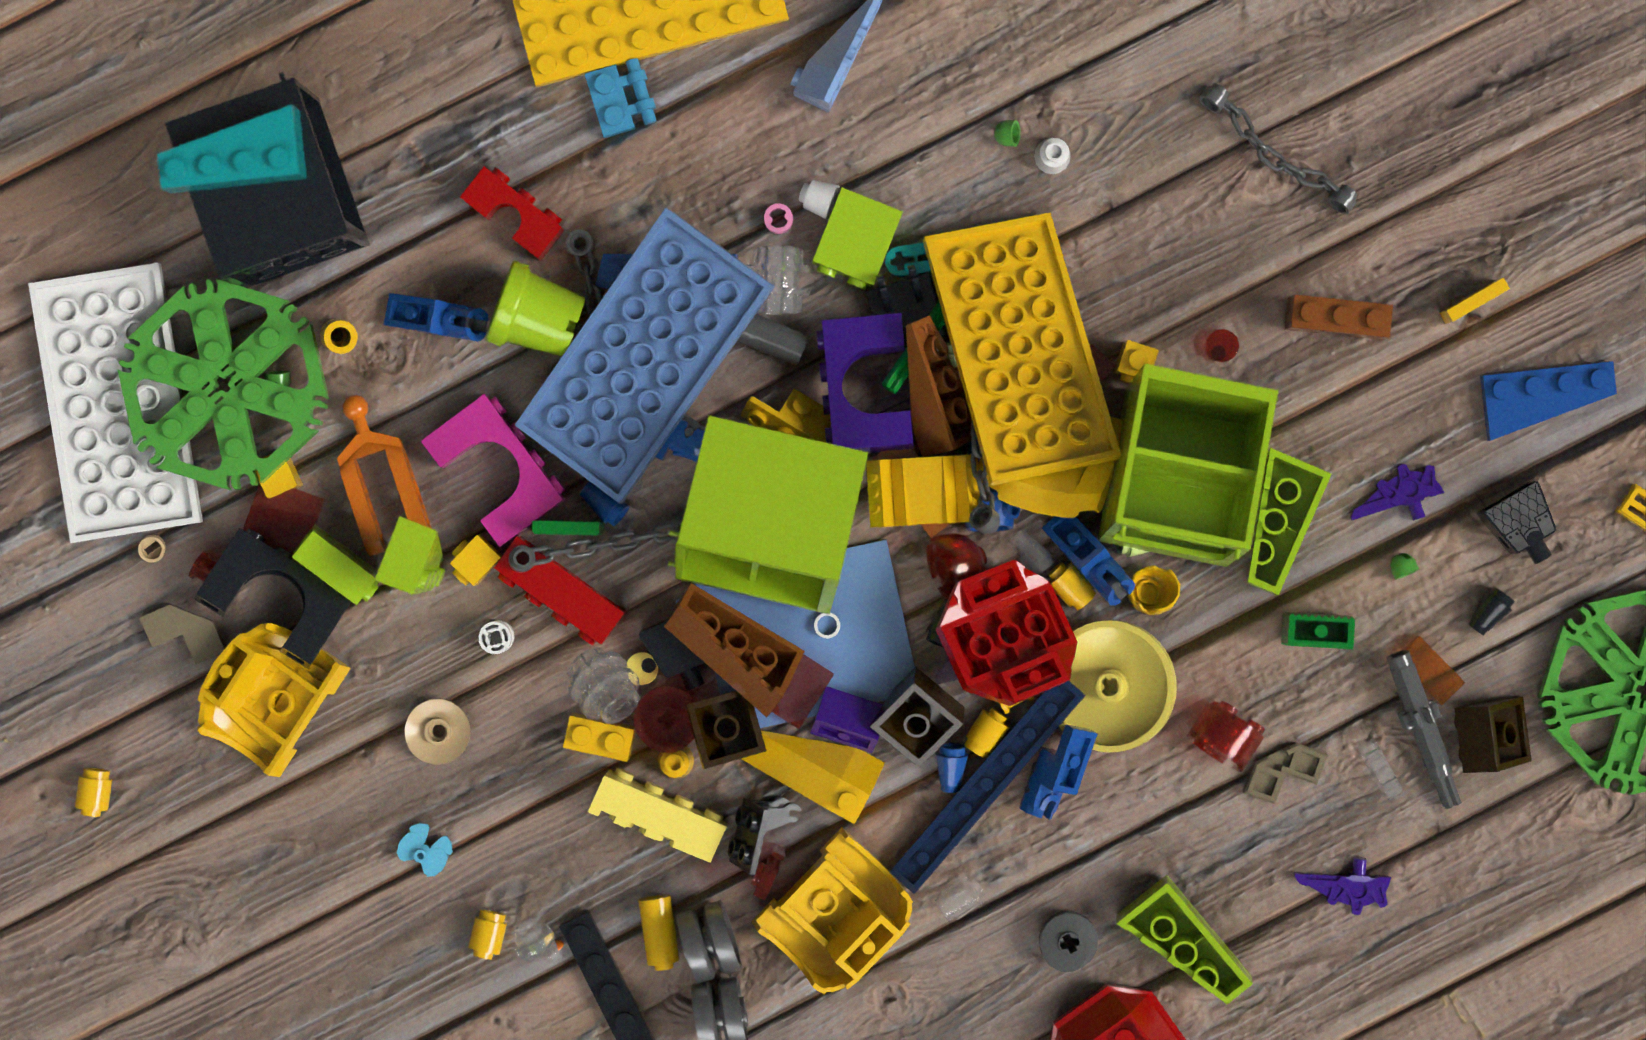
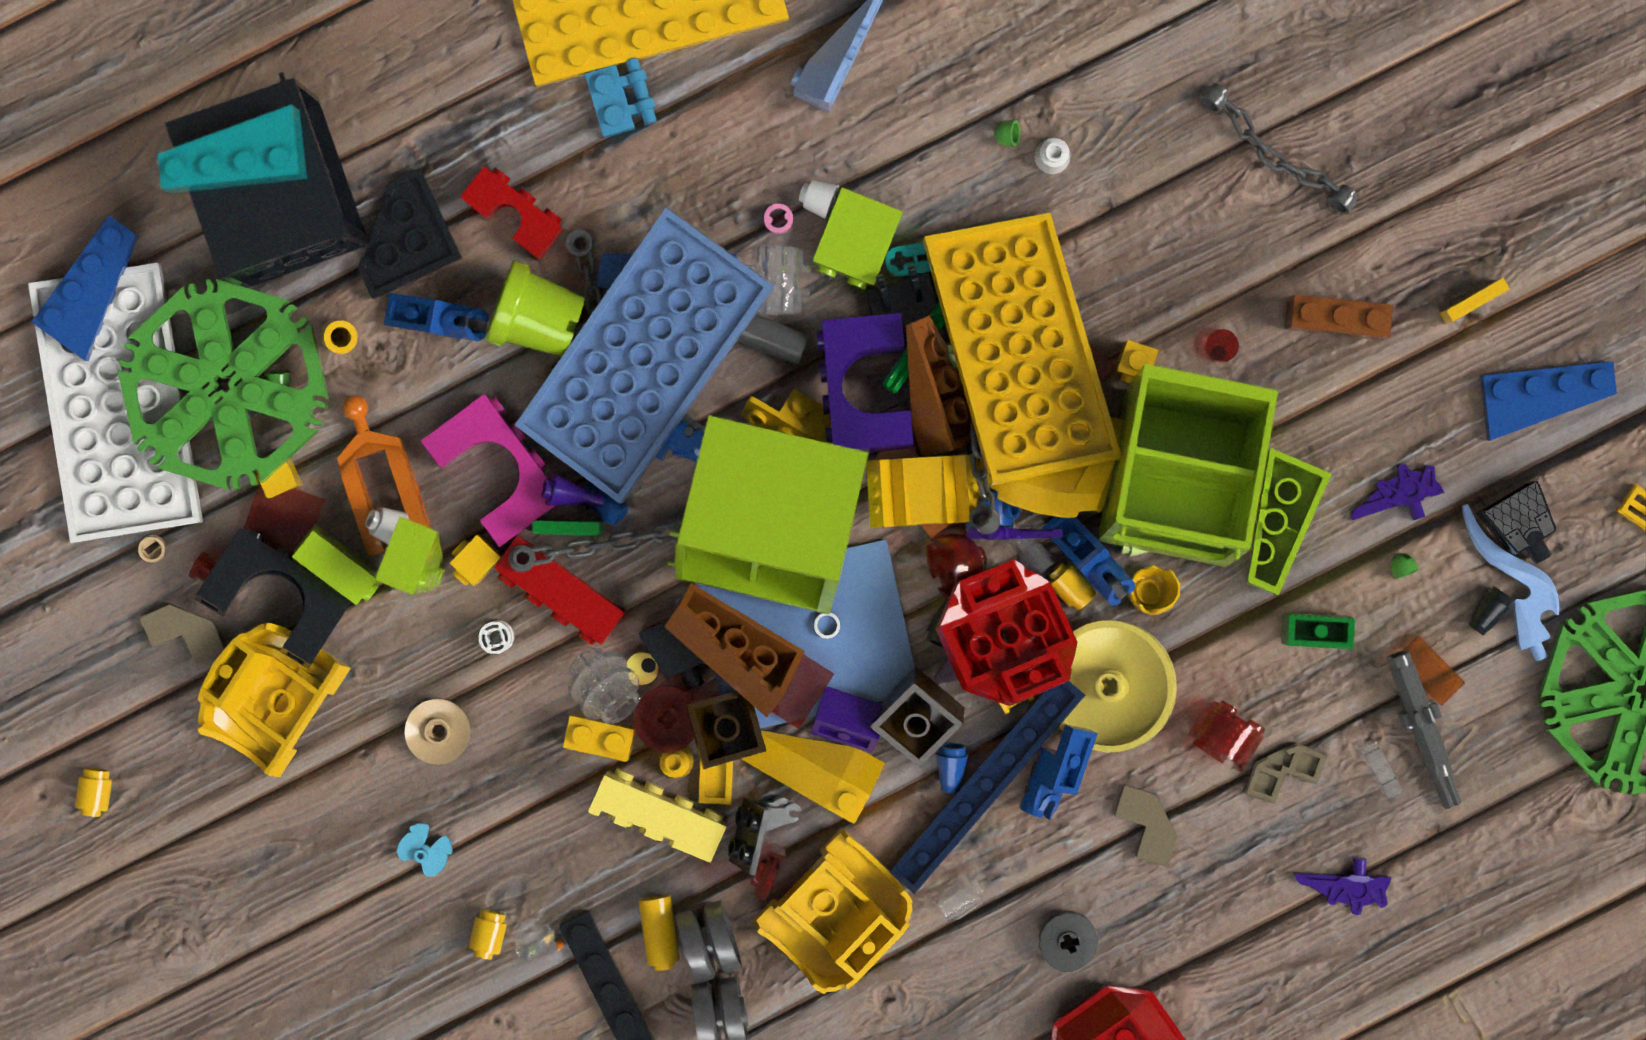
(82, 298): none -> blue wing
(383, 522): none -> white hat
(407, 237): none -> black plate
(563, 492): none -> dark purple cone
(716, 784): none -> yellow tile
(987, 732): yellow brick -> none
(1005, 533): none -> dark purple piece
(1158, 834): none -> dark tan tile
(1179, 933): lime wedge -> none
(1492, 735): dark brown slope -> none
(1541, 594): none -> light blue piece

